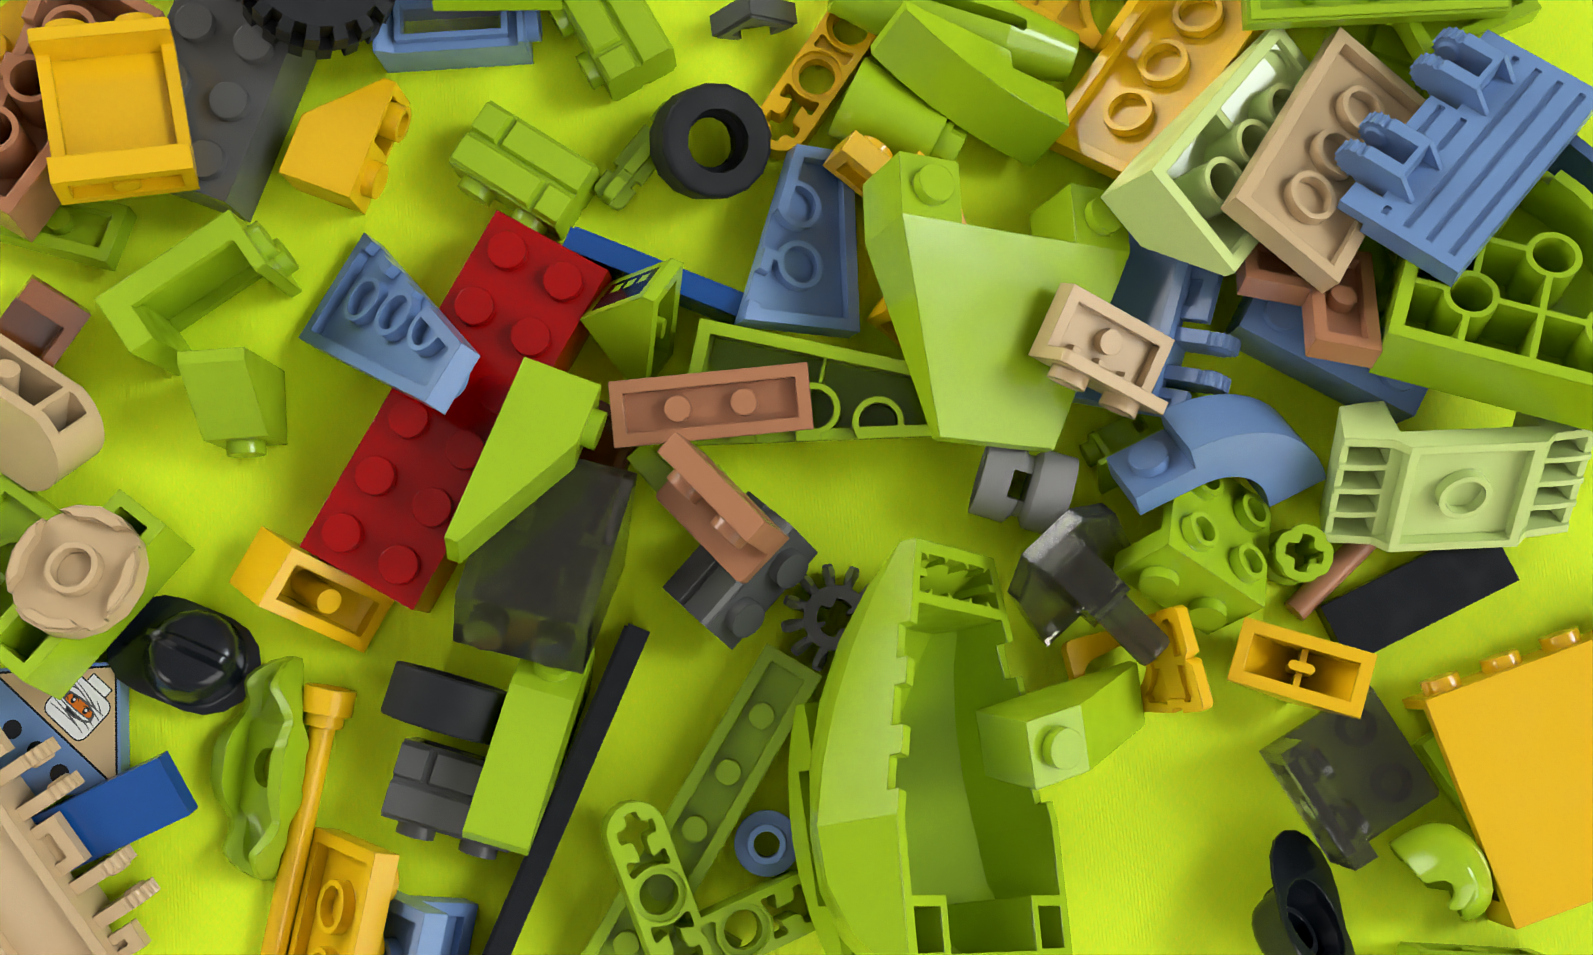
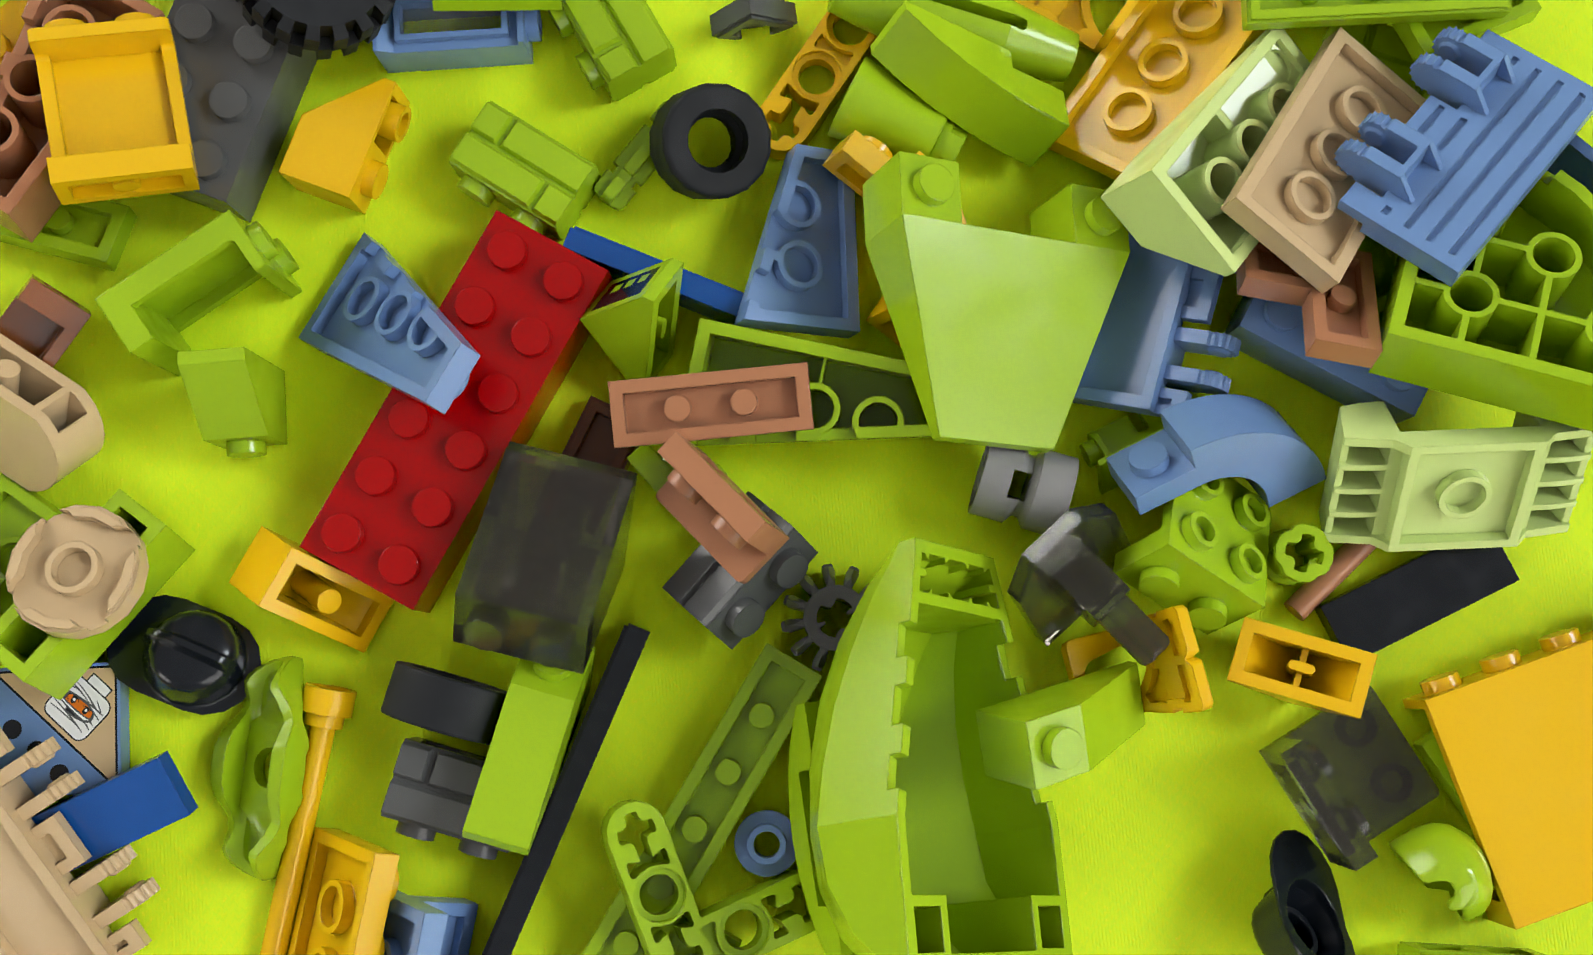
(527, 452): lime slope -> none
(1102, 349): tan bracket -> none

